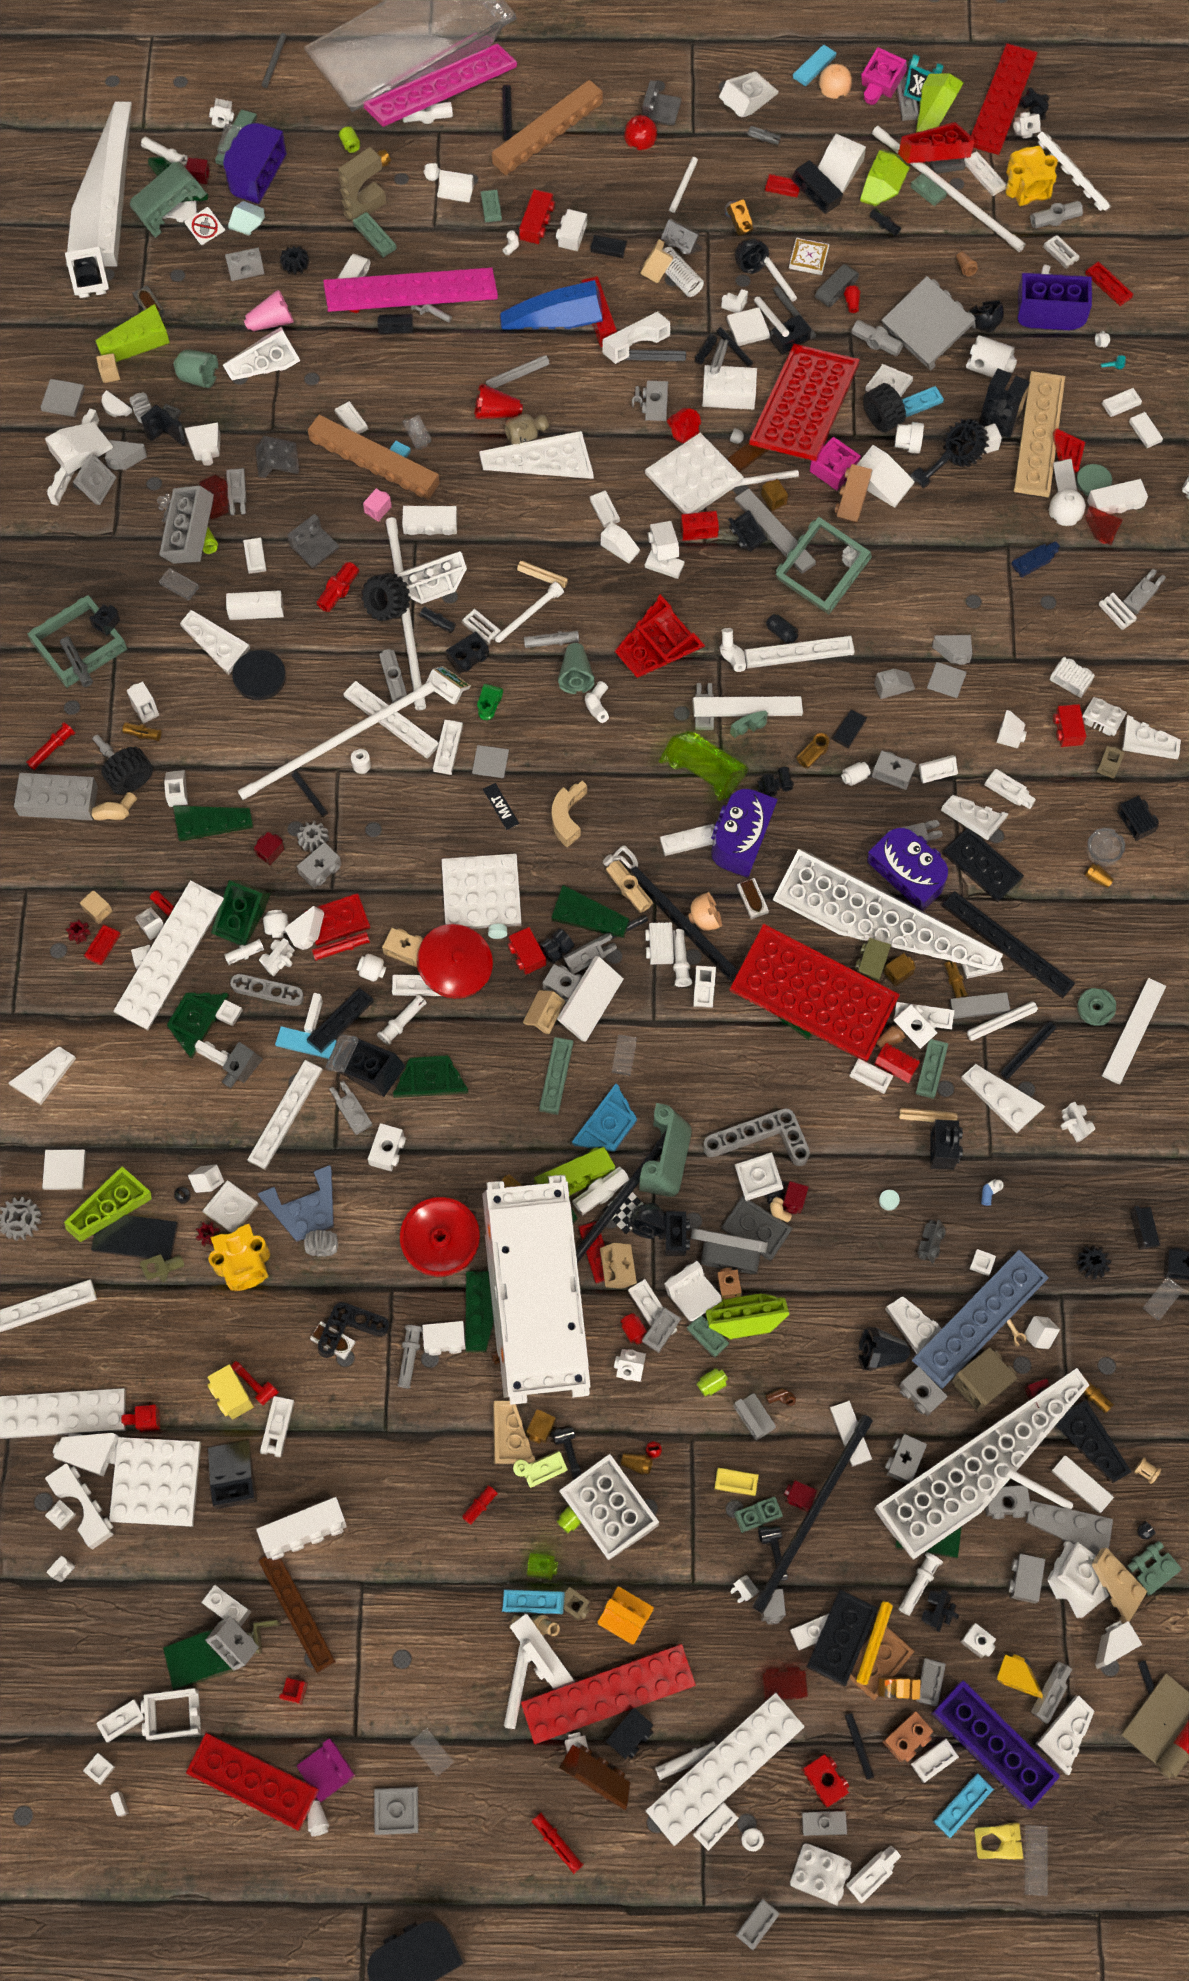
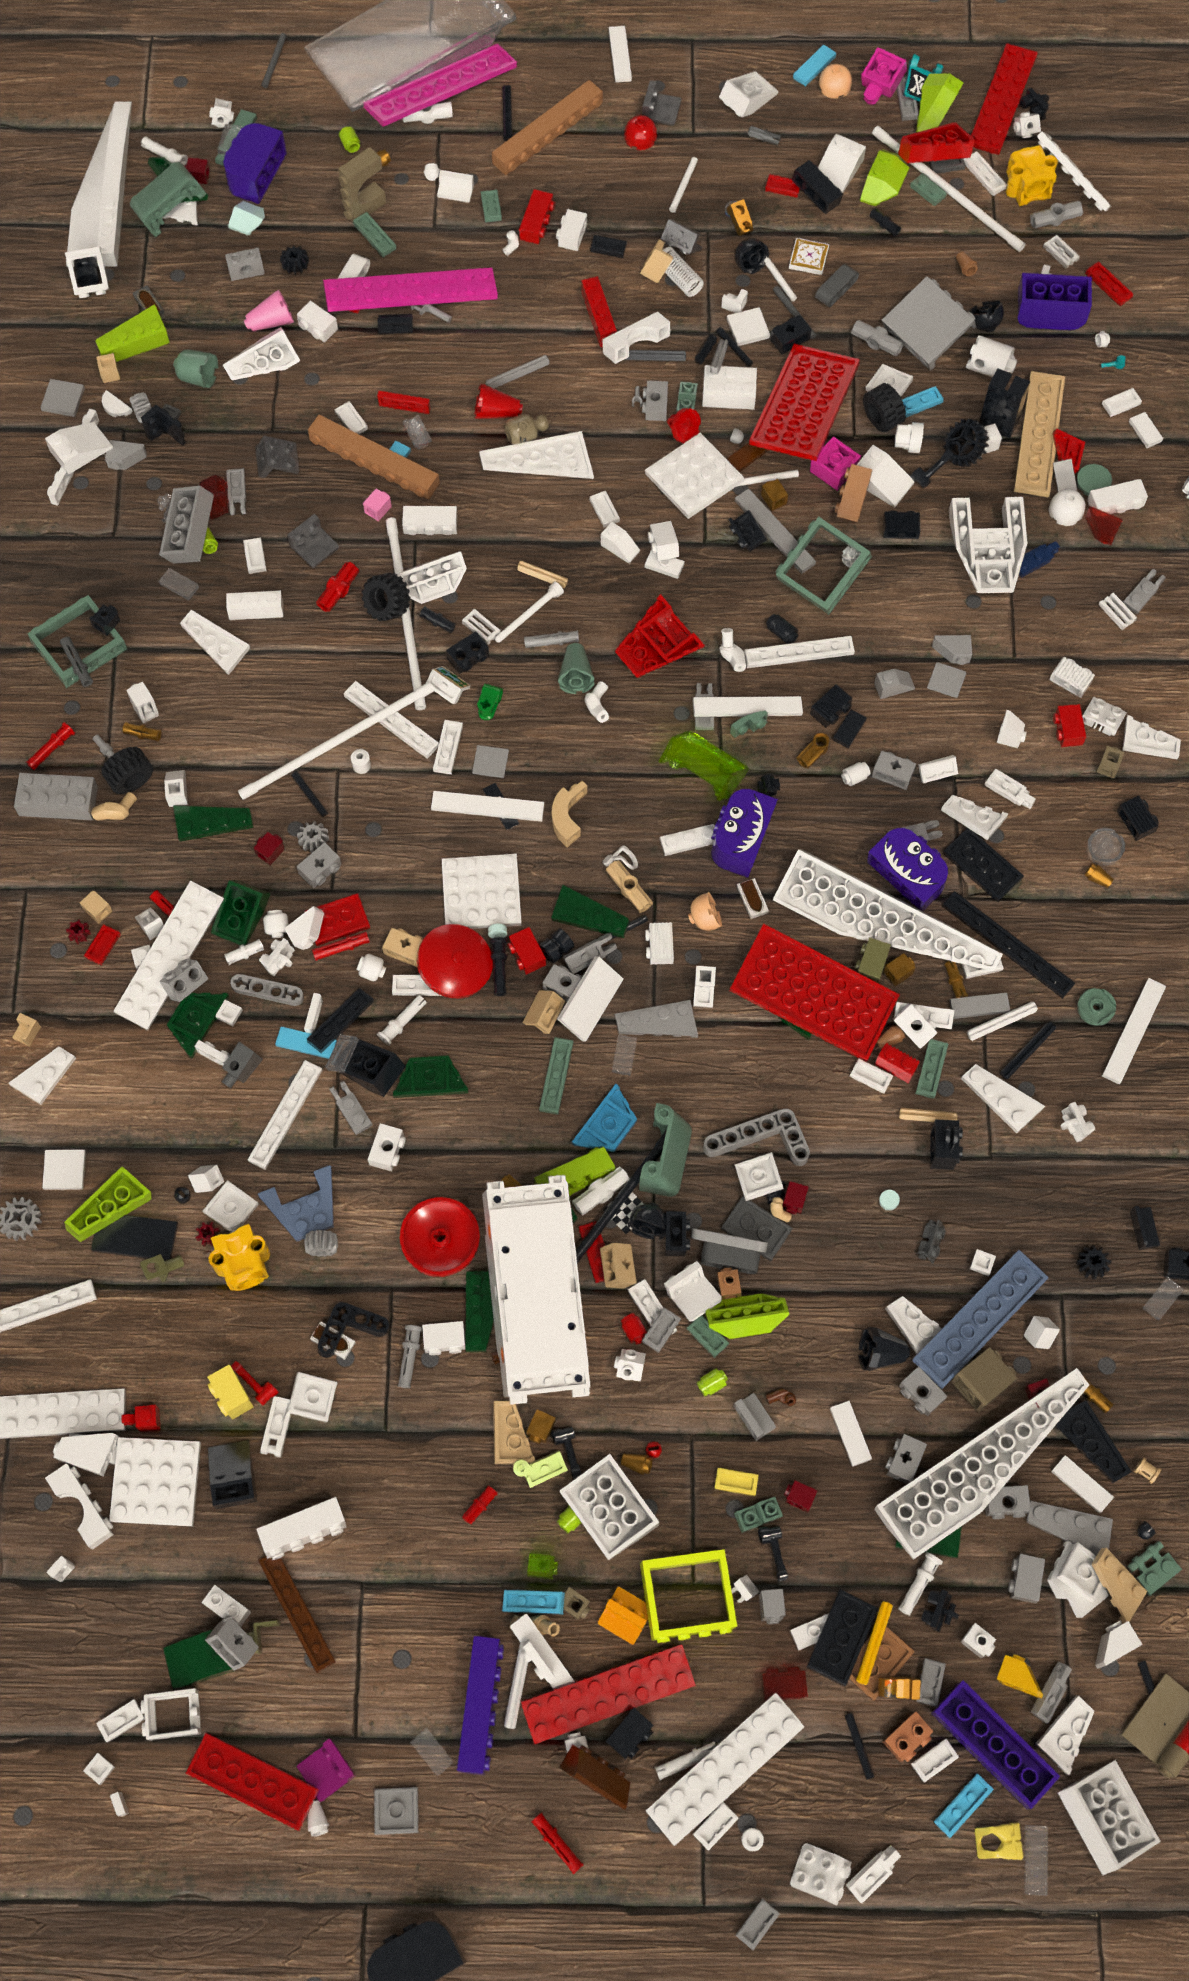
(26, 1030): none -> tan panel
(60, 1515): white tile -> none
(94, 479): light grey tile -> none
(185, 984): none -> light grey brick
(204, 226): sticker -> none
(204, 442): white torso -> none
(259, 675): black piece -> none
(294, 1691): red panel -> none
(312, 1397): none -> white tile
(317, 321): none -> white brick
(391, 668): light grey piece -> none
(404, 402): none -> red tile
(479, 1706): none -> dark purple brick
(487, 806): none -> white tile
(499, 957): none -> black pin
(562, 307): blue wedge -> none
(620, 54): none -> white tile
(666, 1019): none -> light grey wing
(681, 965): white pin -> none
(684, 924): black tile -> none
(685, 1560): none -> neon yellow window
(687, 395): none -> sand green slope
(699, 525): red brick -> none
(767, 1593): black piece -> none
(771, 316): white bar -> none
(785, 779): black pin -> none
(814, 1774): red brick -> none
(824, 1823): light grey plate -> none
(831, 705): none -> black brick
(852, 298): red cone -> none
(901, 525): none -> black brick
(989, 1189): arm -> none
(990, 554): none -> white wedge
(1016, 1334): tan hand -> none
(1038, 1488): white bar -> none
(1109, 1818): none -> white slope

